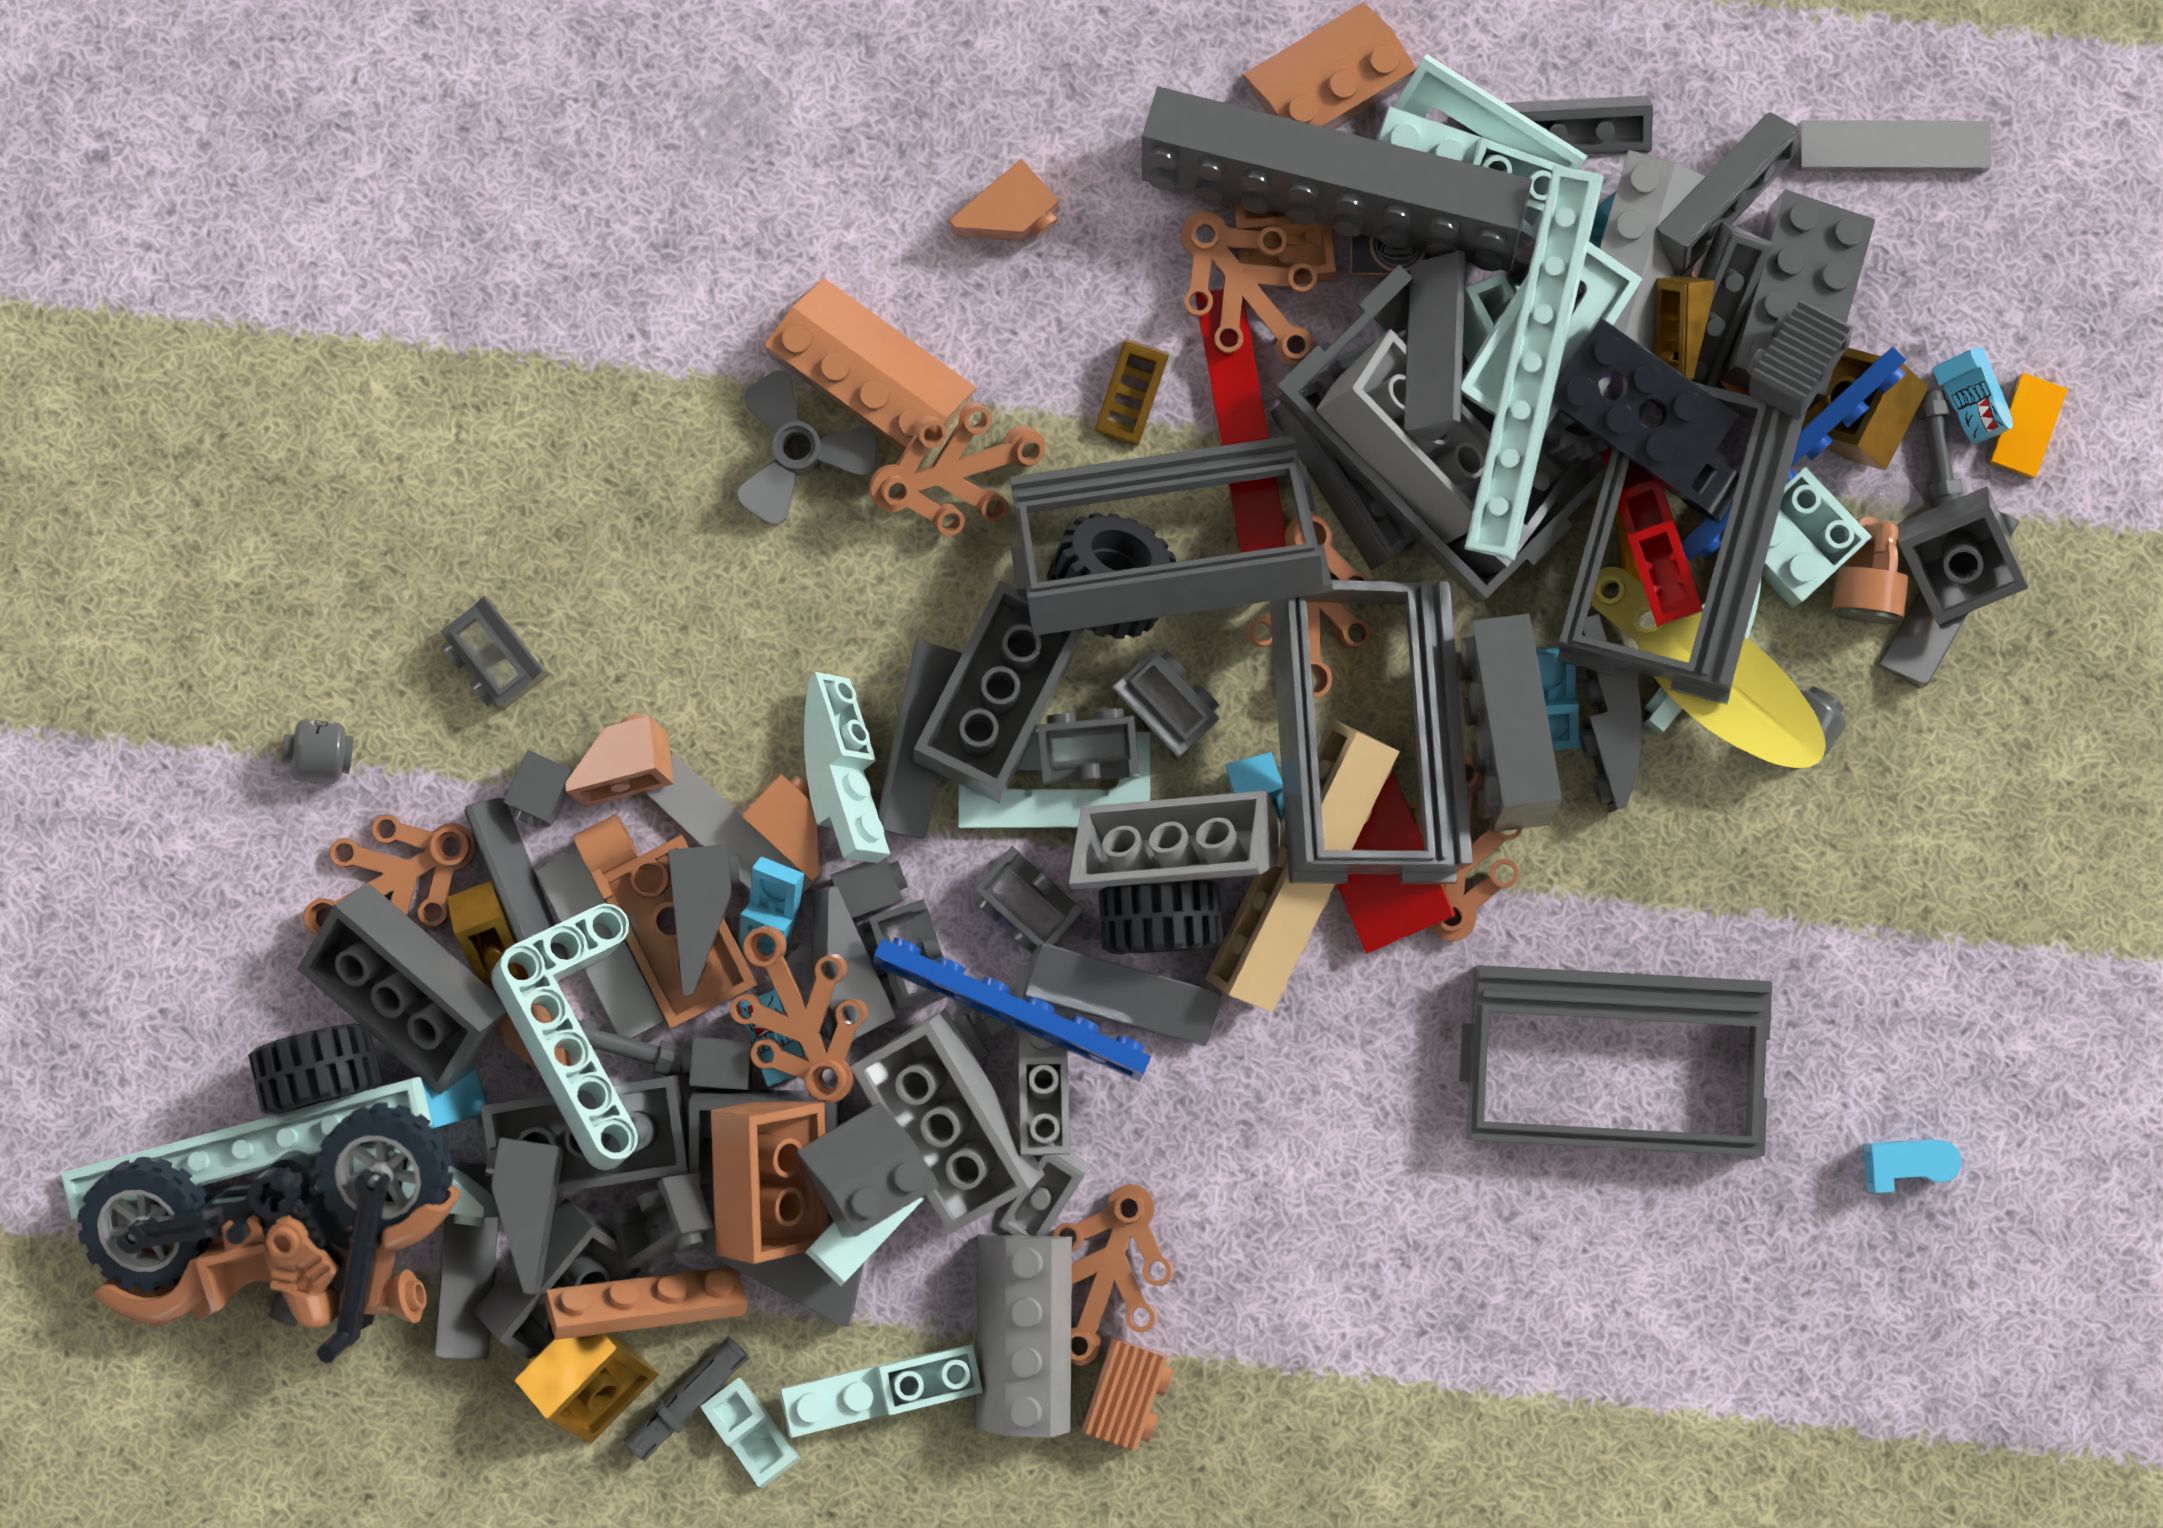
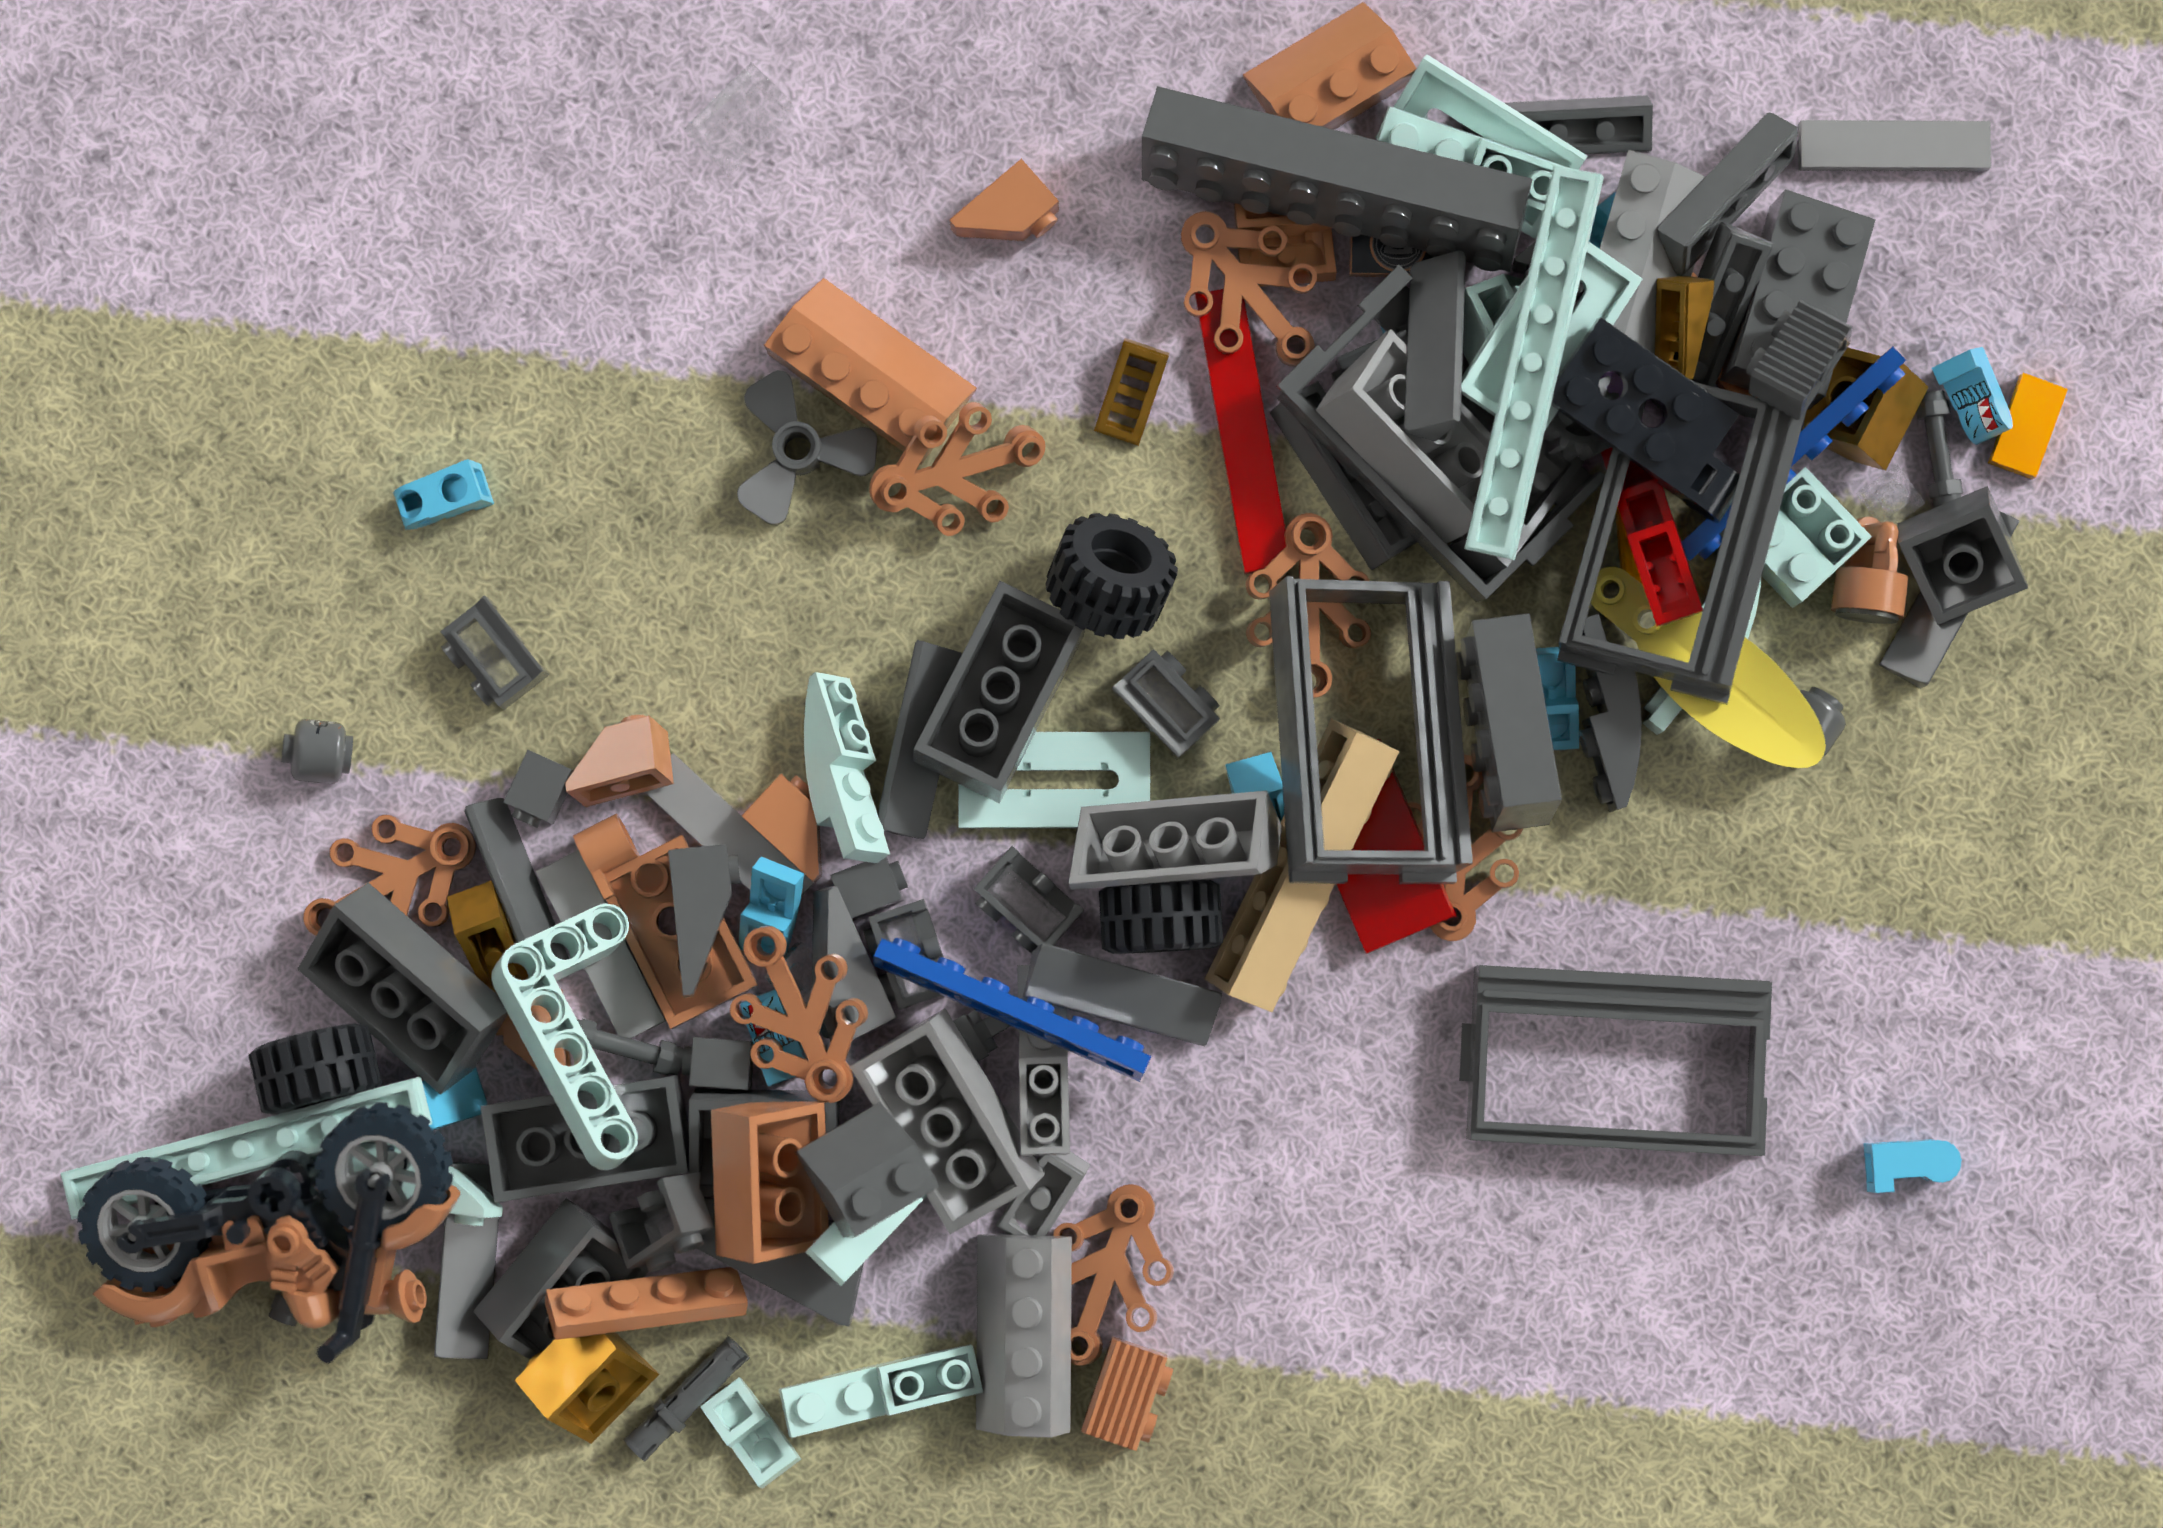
(443, 494): none -> medium azure leg
(525, 1196): dark grey slope -> none
(1088, 748): window -> none
(1172, 586): dark grey piece -> none

